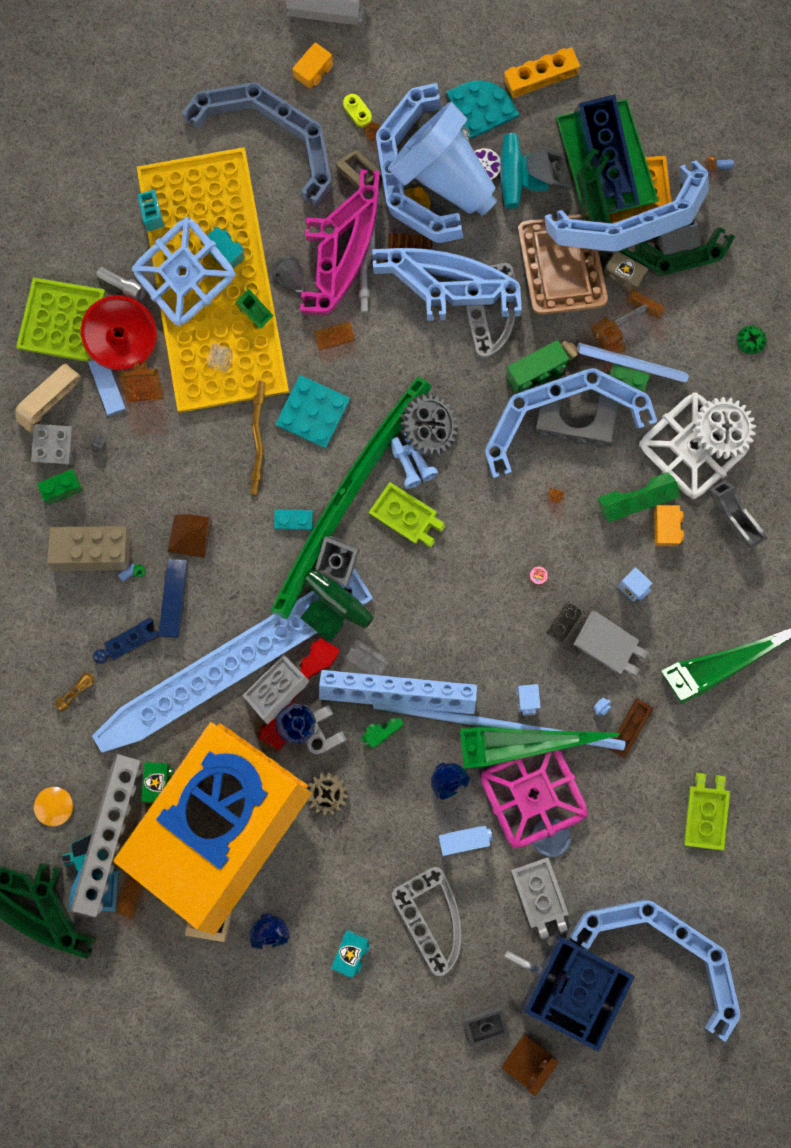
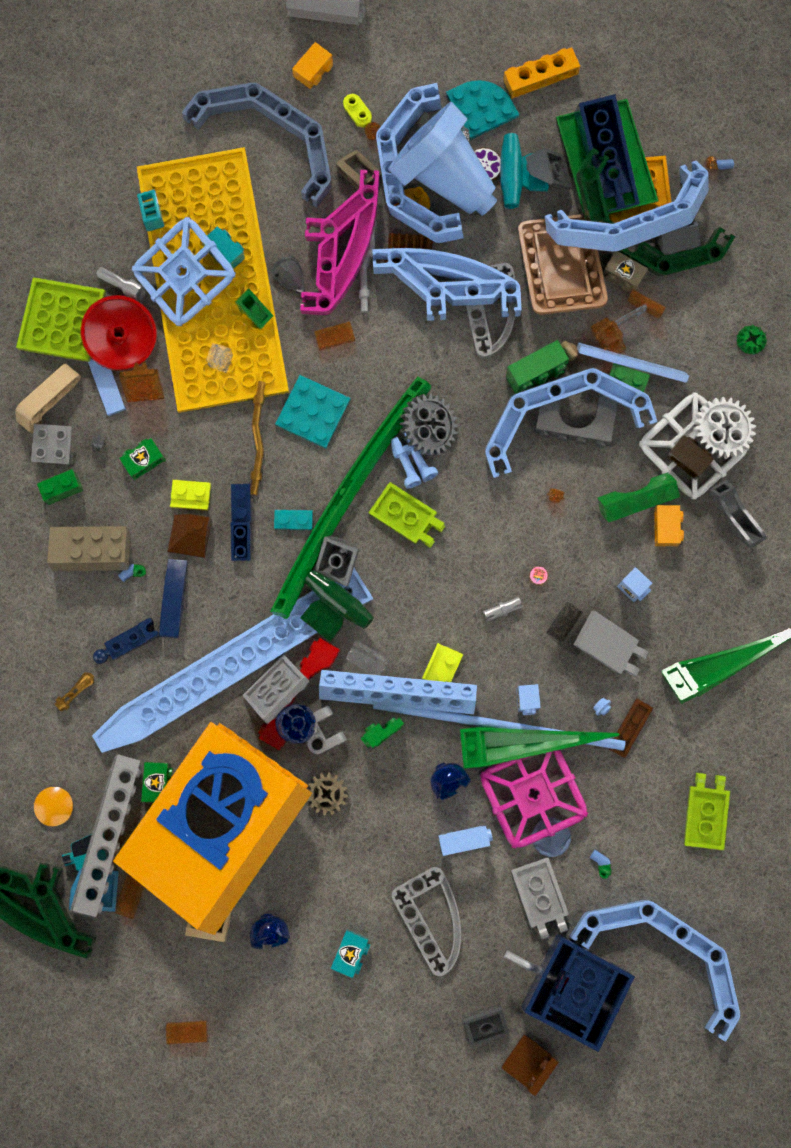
(142, 458): none -> green brick
(186, 1032): none -> clear orange plate
(190, 495): none -> neon yellow plate
(241, 522): none -> dark blue slope
(442, 664): none -> neon yellow plate
(502, 609): none -> light grey pin
(603, 864): none -> arm
(690, 457): none -> dark brown brick

